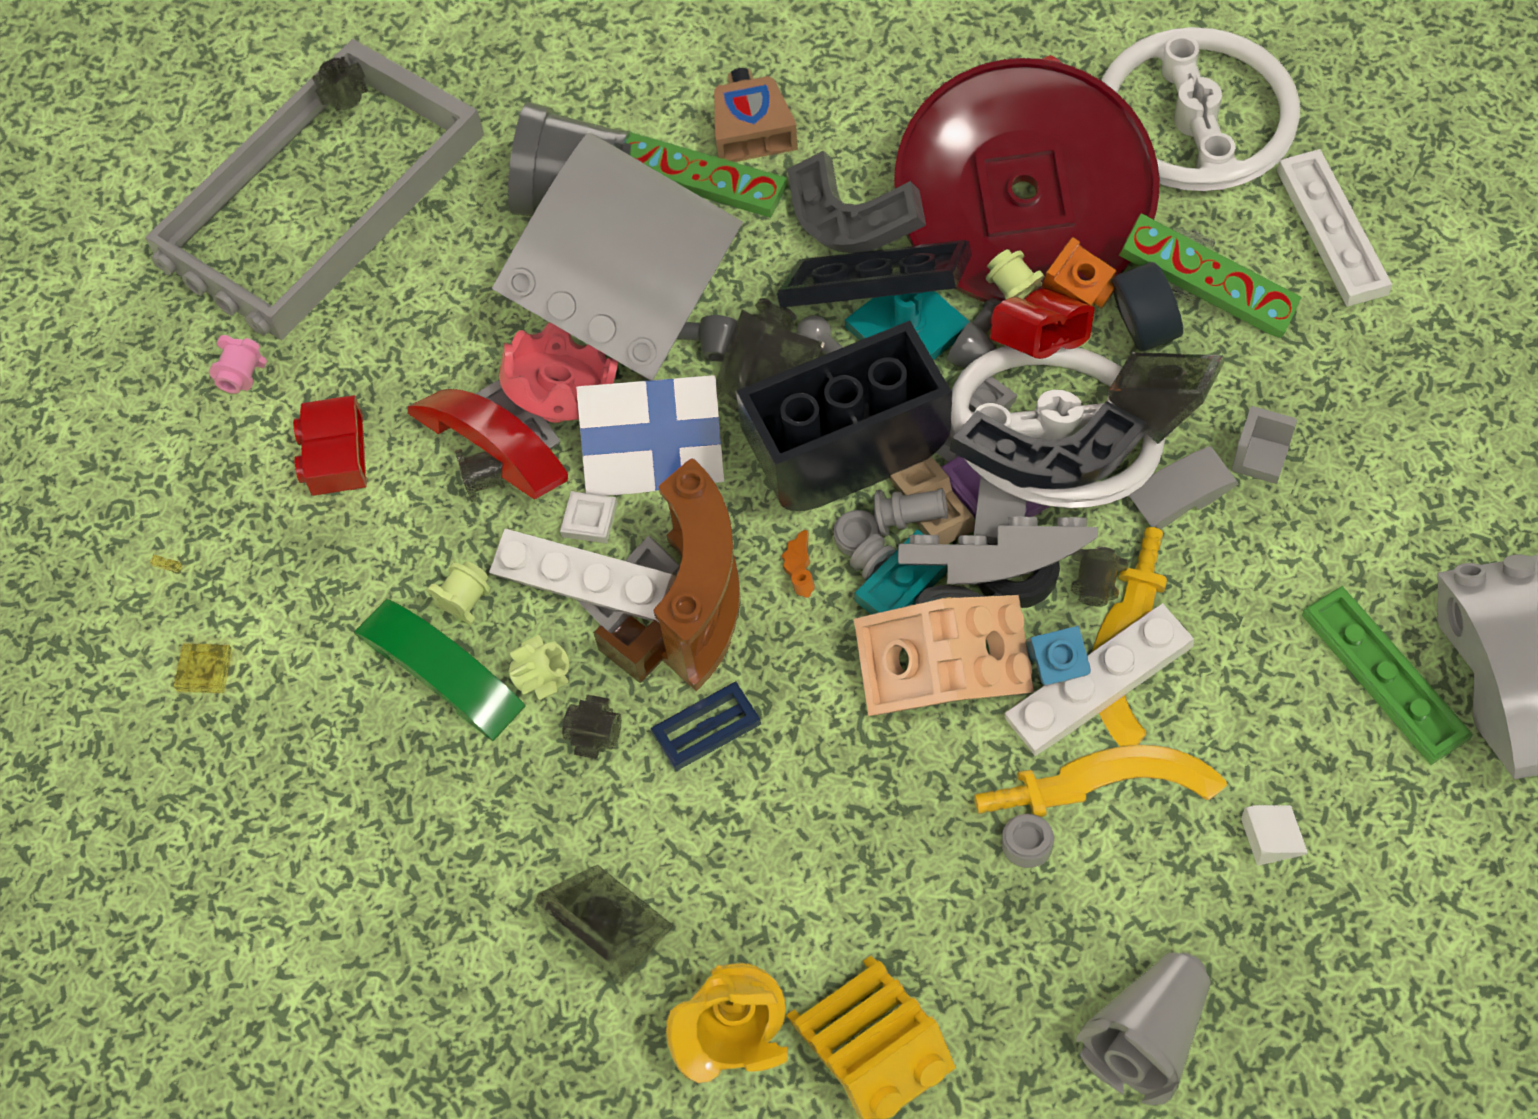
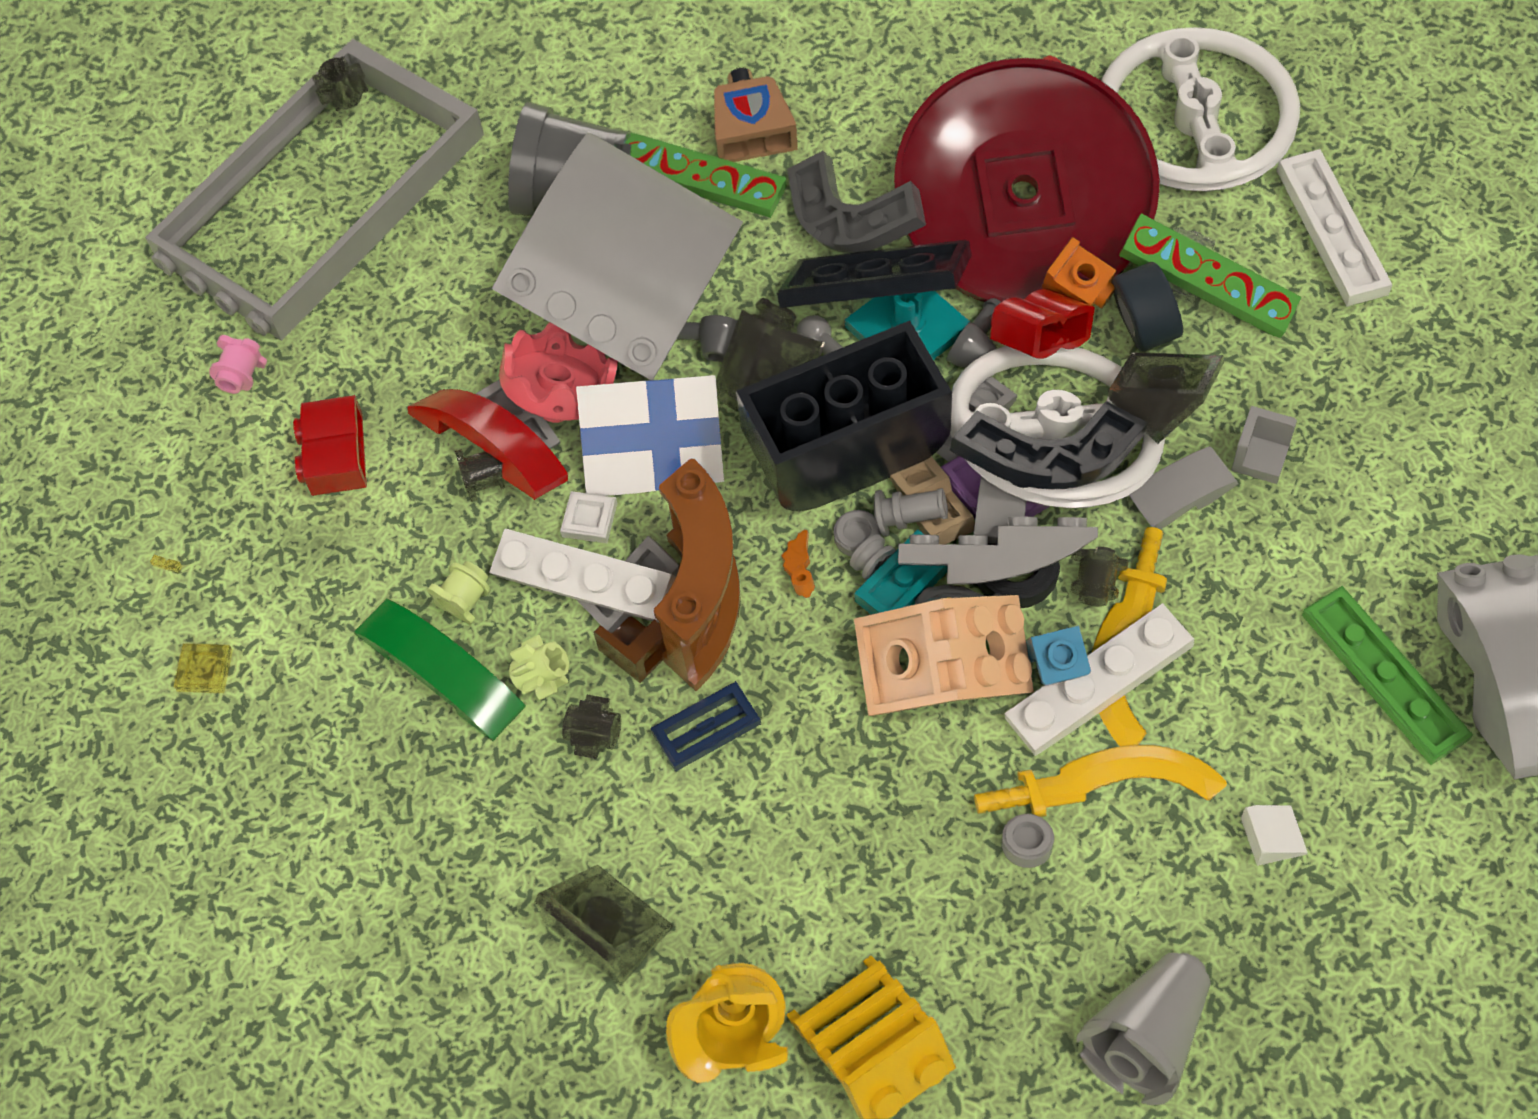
(1013, 275): yellowish green brick -> none

